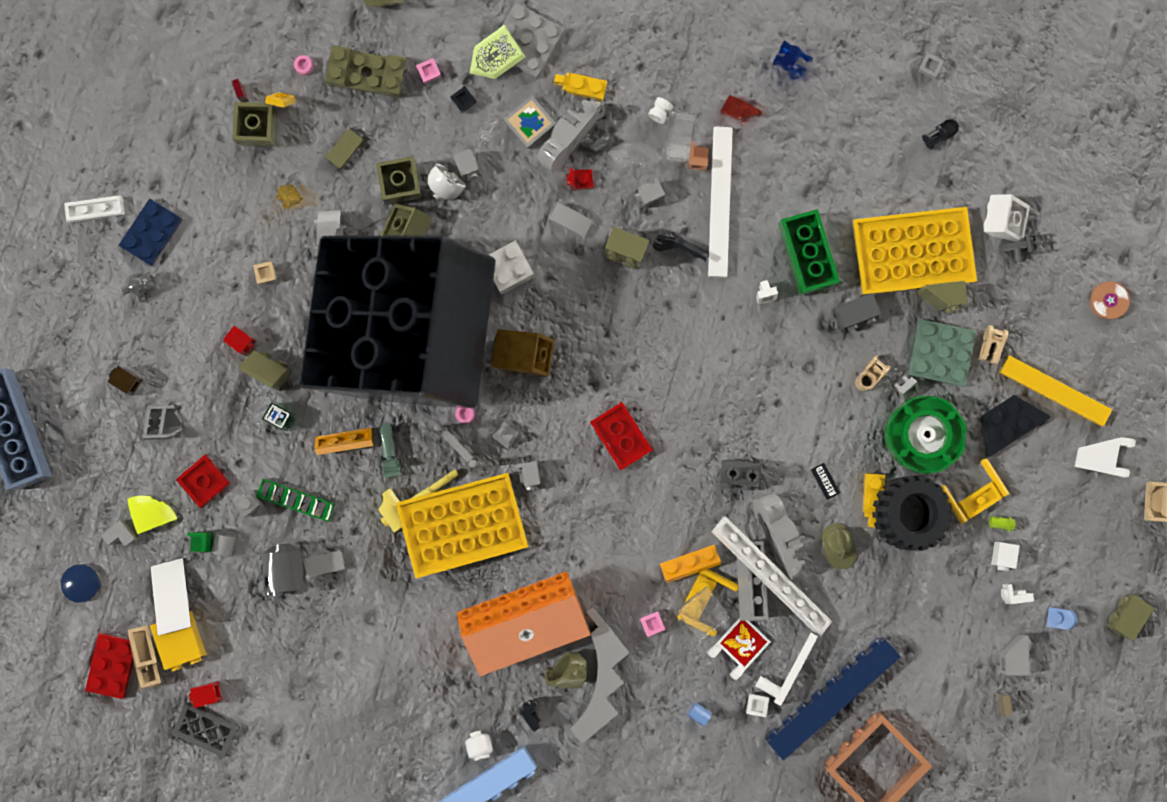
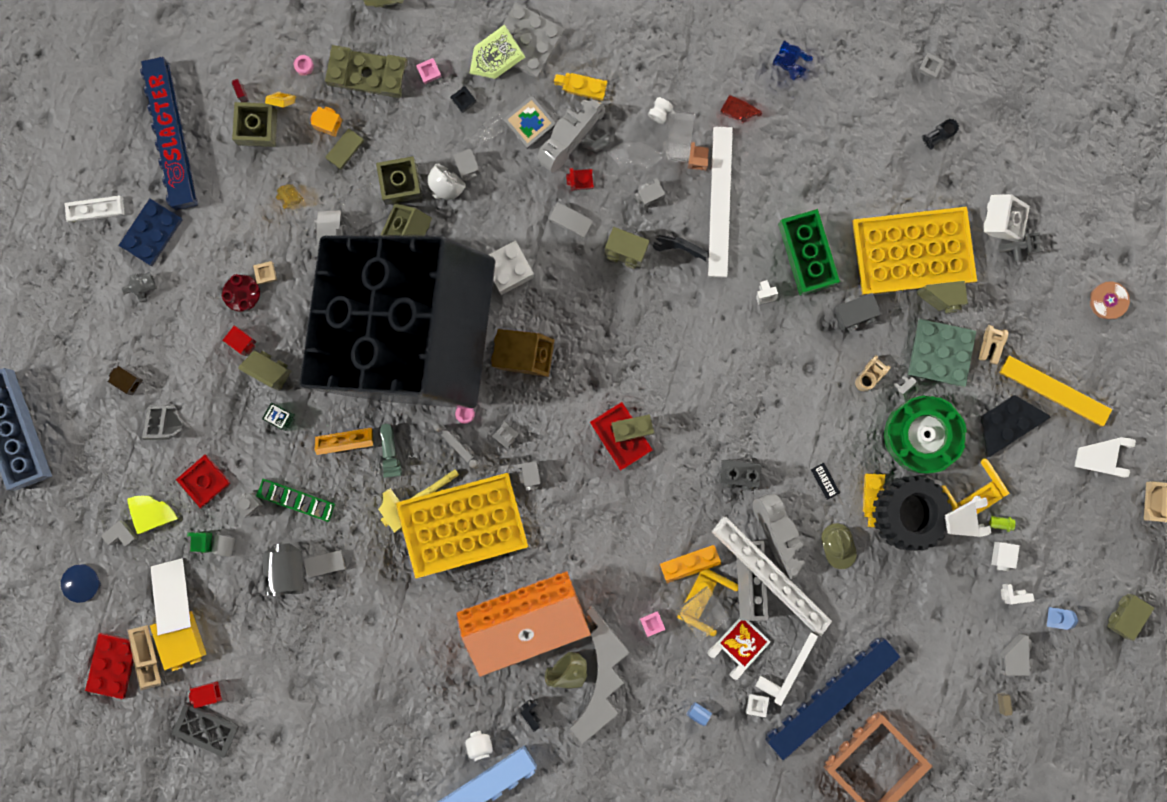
(169, 133): none -> dark blue brick
(241, 293): none -> dark red dish
(326, 121): none -> light orange brick
(632, 428): none -> olive brick
(964, 519): none -> white flag

